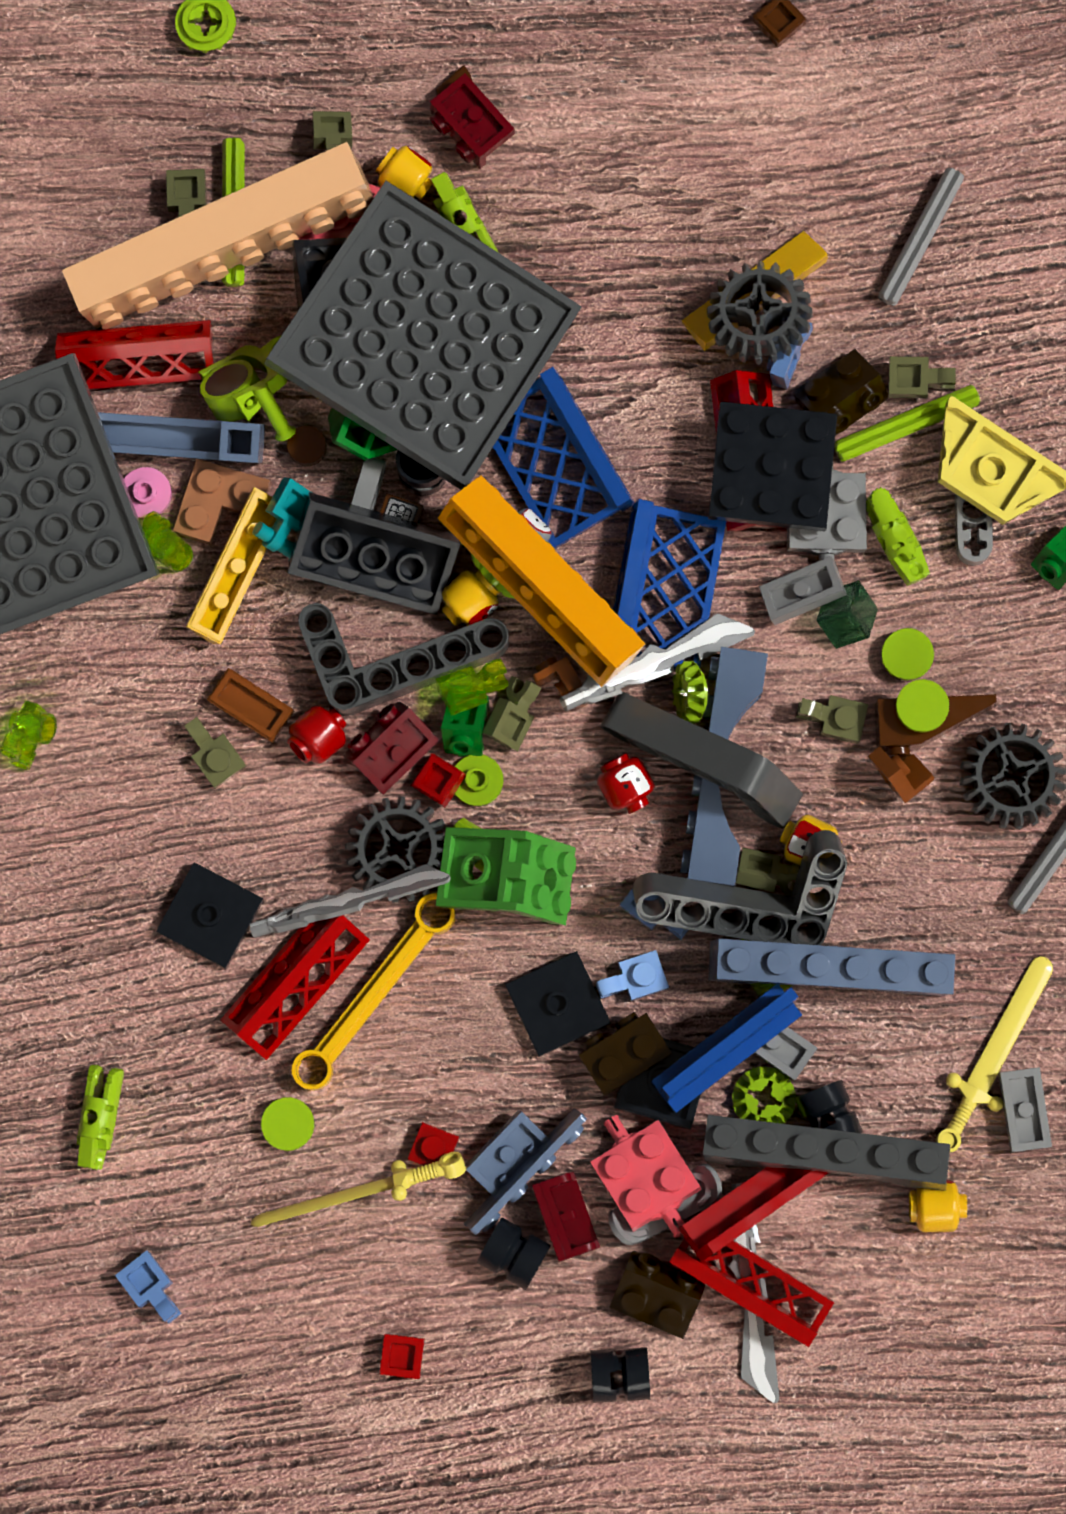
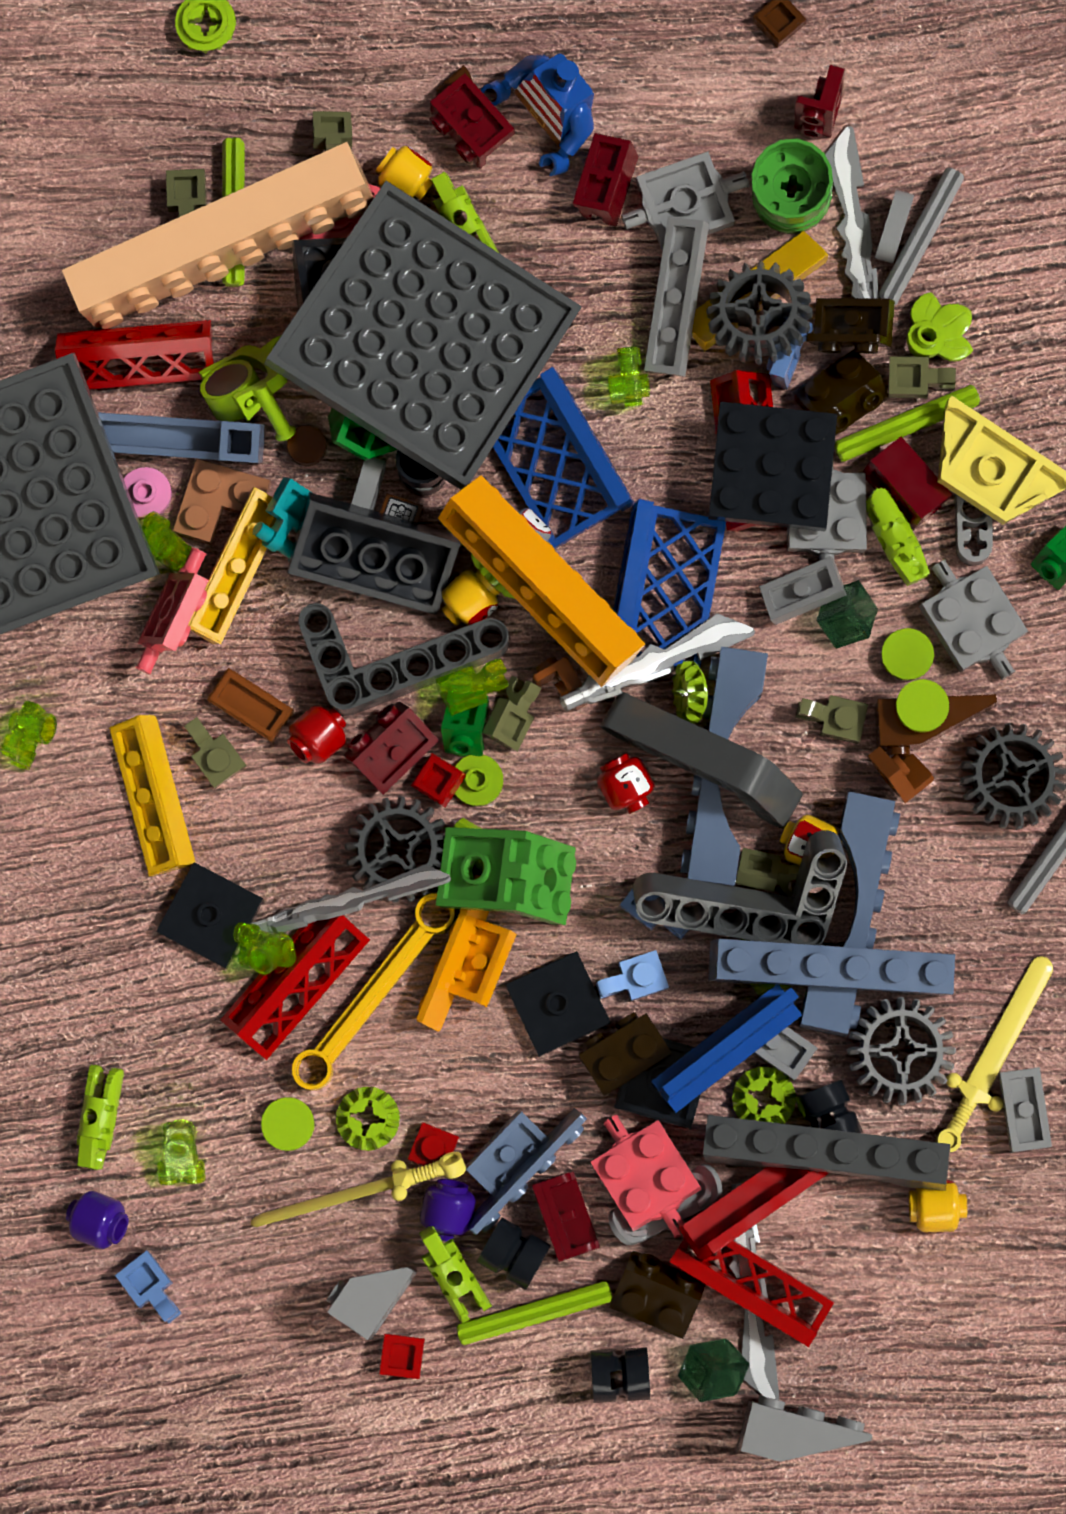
(97, 1220): none -> dark purple head
(152, 795): none -> yellow slope
(170, 618): none -> coral plate
(180, 1162): none -> clear neon green plate
(263, 949): none -> clear neon green plate
(369, 1299): none -> light grey slope
(378, 1134): none -> lime gear
(447, 1208): none -> dark purple head
(447, 1258): none -> lime hinge
(467, 966): none -> light orange bracket
(534, 1313): none -> lime axle
(555, 98): none -> blue torso
(606, 178): none -> dark red hinge
(629, 385): none -> clear neon green plate
(676, 296): none -> light grey plate
(685, 191): none -> light grey plate
(713, 1370): none -> clear green panel
(789, 1435): none -> light grey slope
(792, 164): none -> bright green wheel
(818, 116): none -> dark red bracket
(852, 323): none -> dark brown bracket
(856, 225): none -> light grey sword
(864, 834): none -> sand blue arch
(894, 226): none -> light grey beam
(901, 1031): none -> light grey gear
(908, 482): none -> dark red hinge
(942, 325): none -> lime plate
(973, 619): none -> light grey plate

